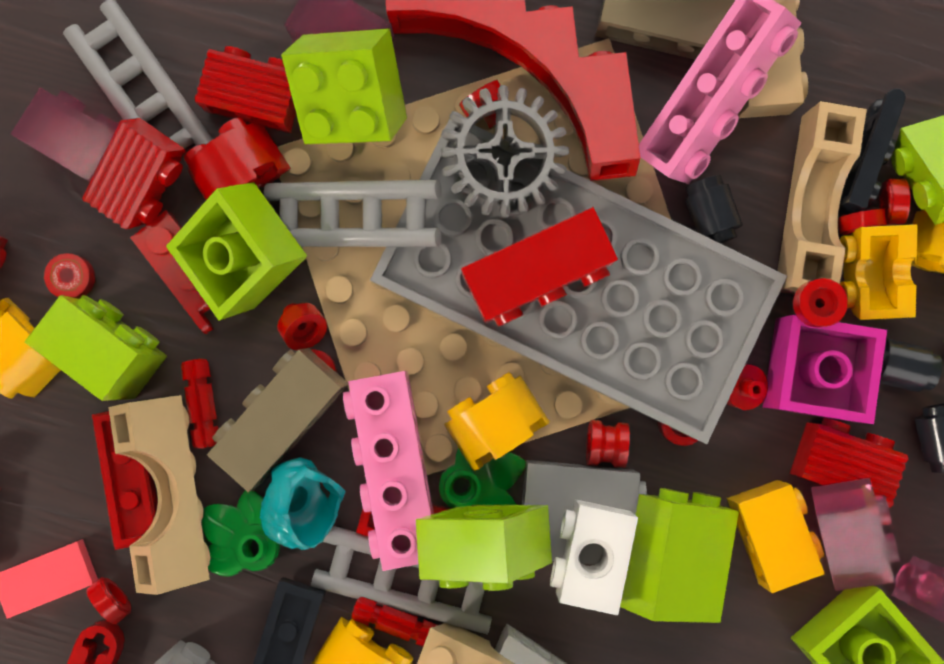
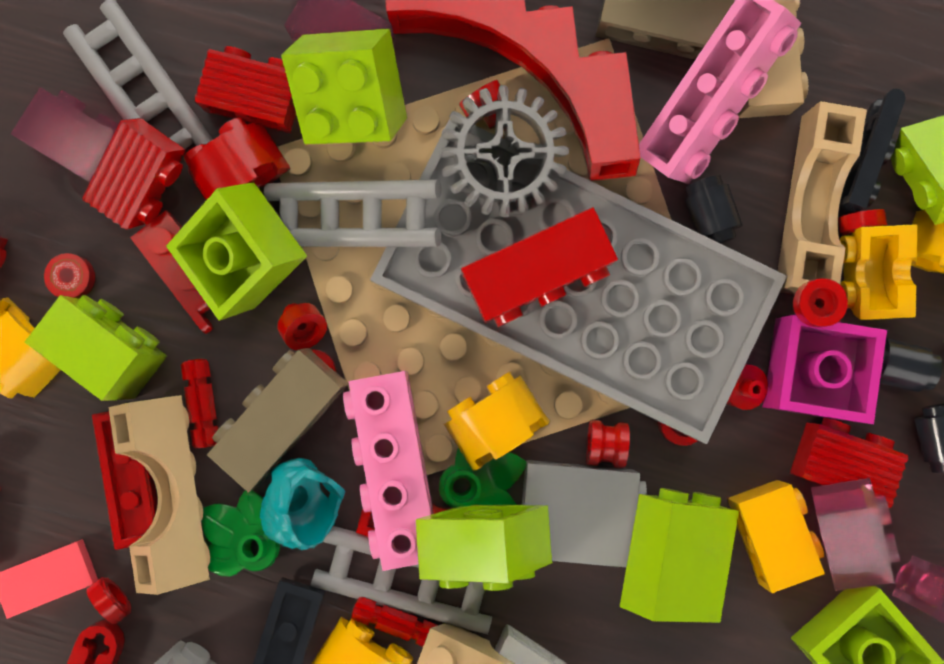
(602, 584): white brick -> none
(895, 199): red tile -> none

